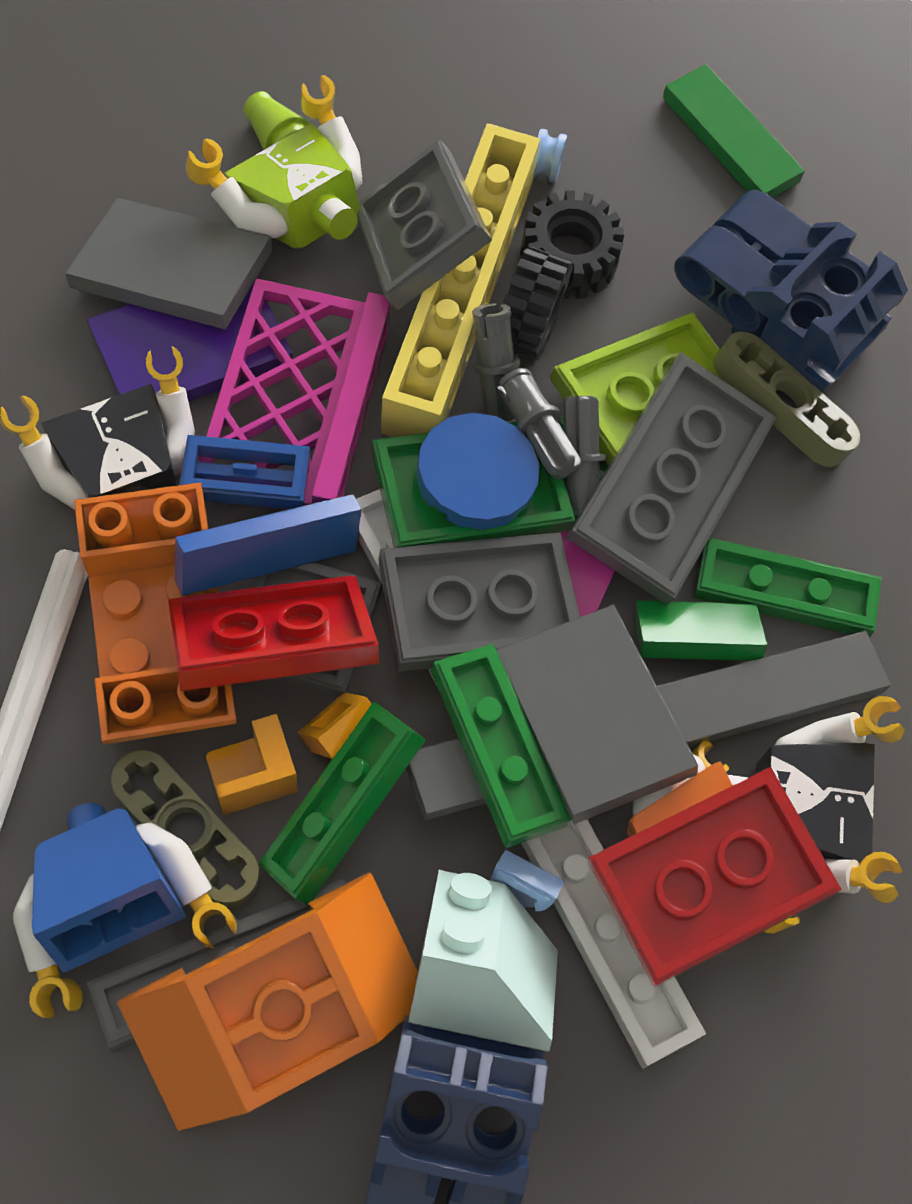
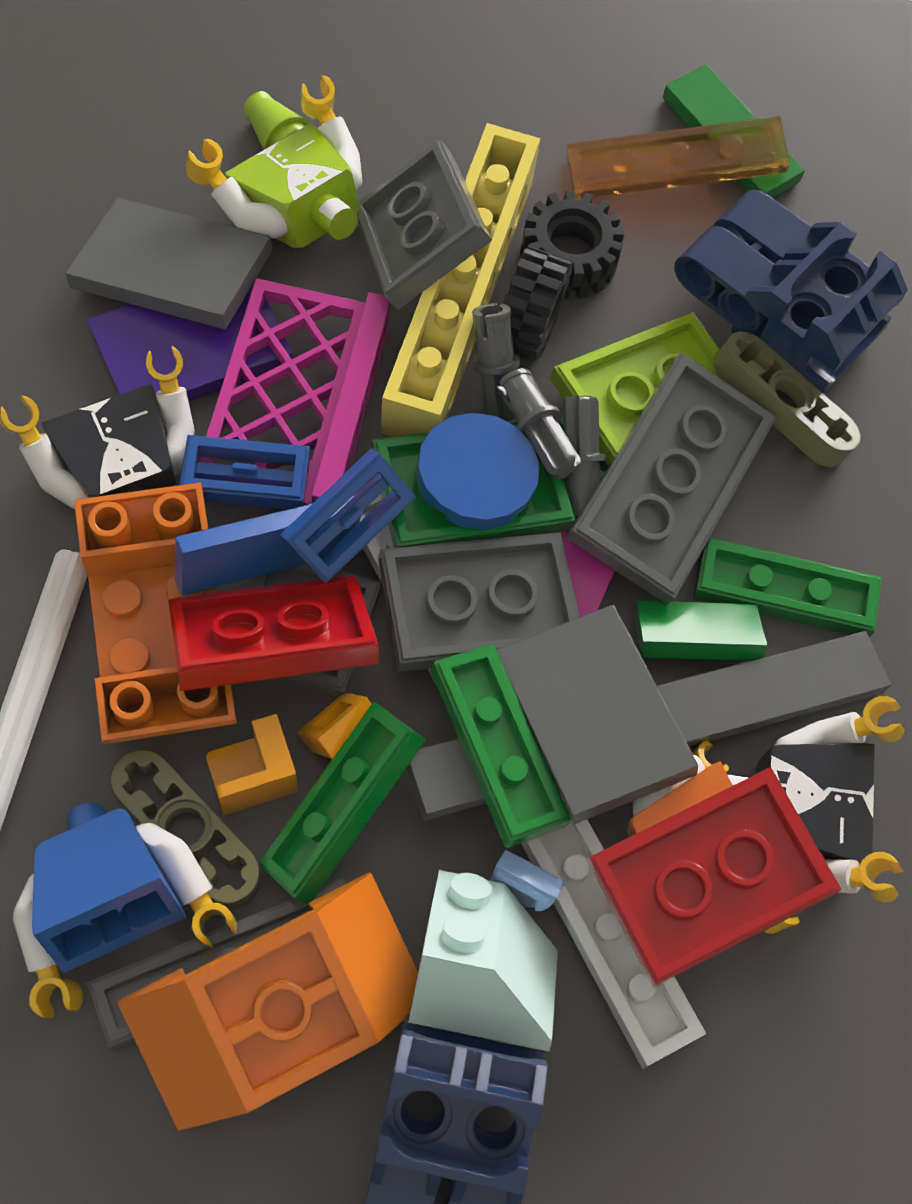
(333, 500): none -> blue tile
(550, 155): light blue bush -> none
(678, 157): none -> clear orange tile

